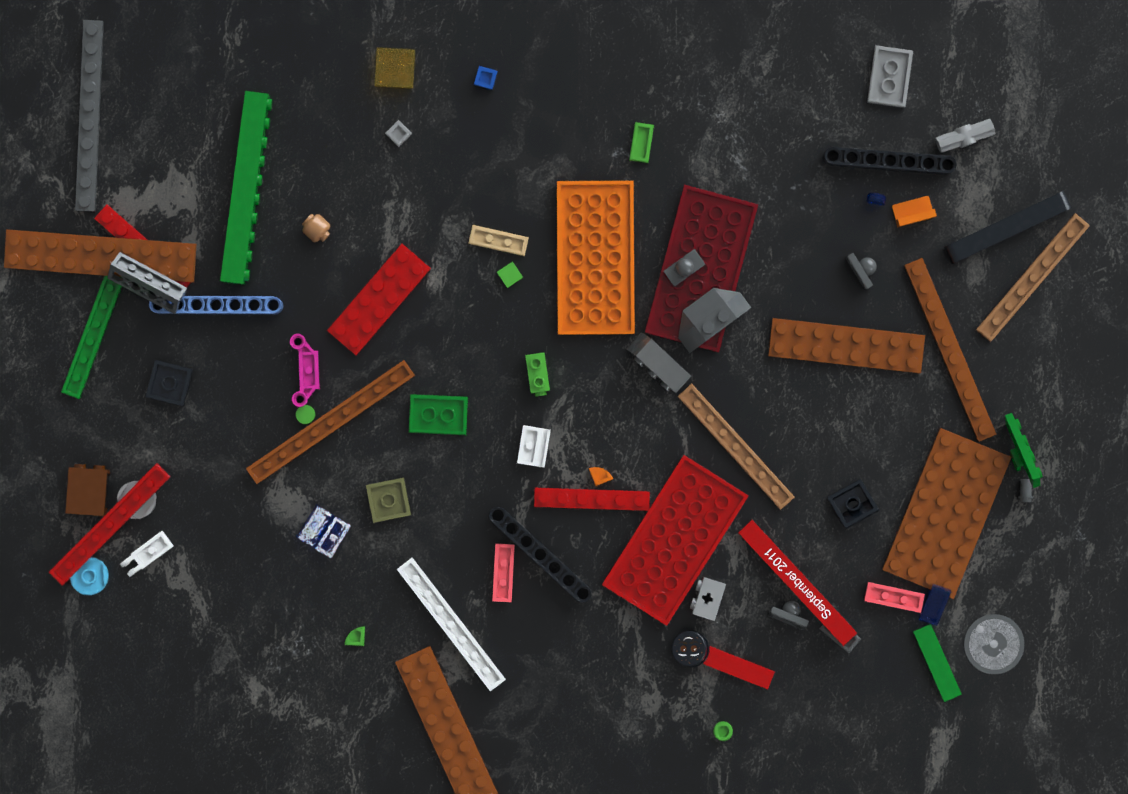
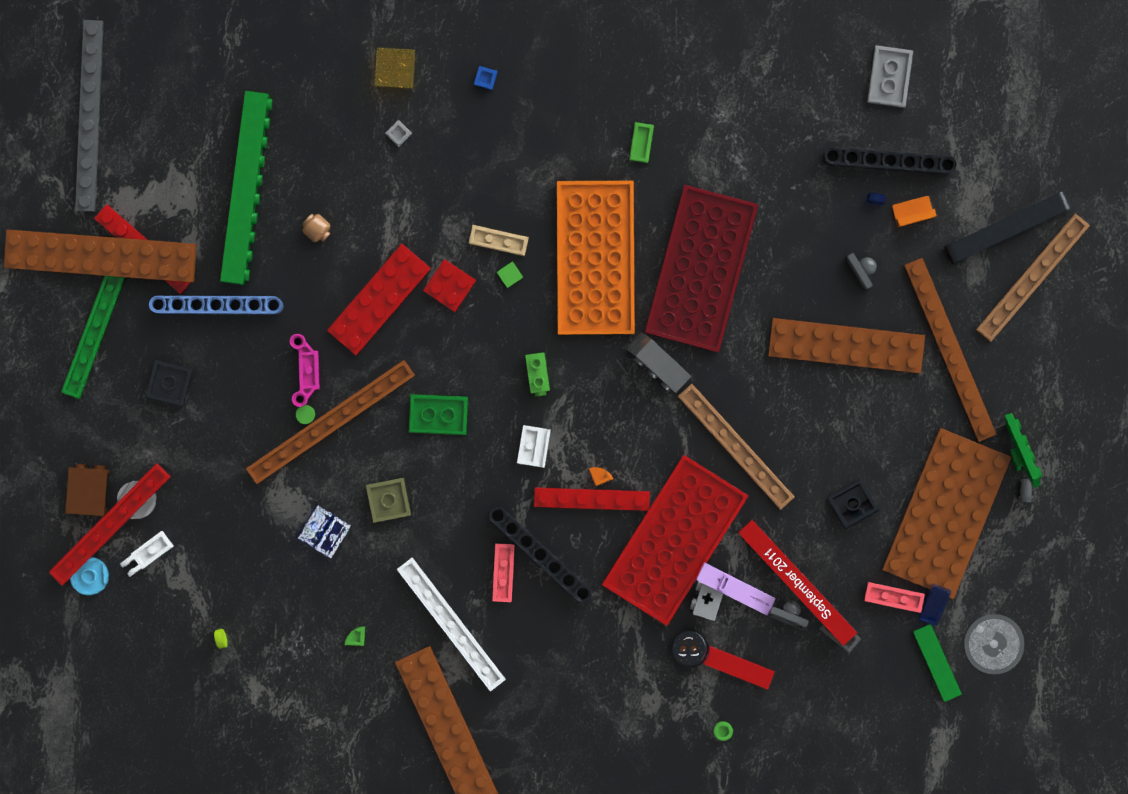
(147, 280): dark grey fence -> none
(220, 638): none -> lime tile
(449, 285): none -> red plate
(684, 267): dark grey tile -> none
(709, 316): dark grey wedge -> none
(735, 589): none -> lavender piece
(965, 135): light grey piece -> none

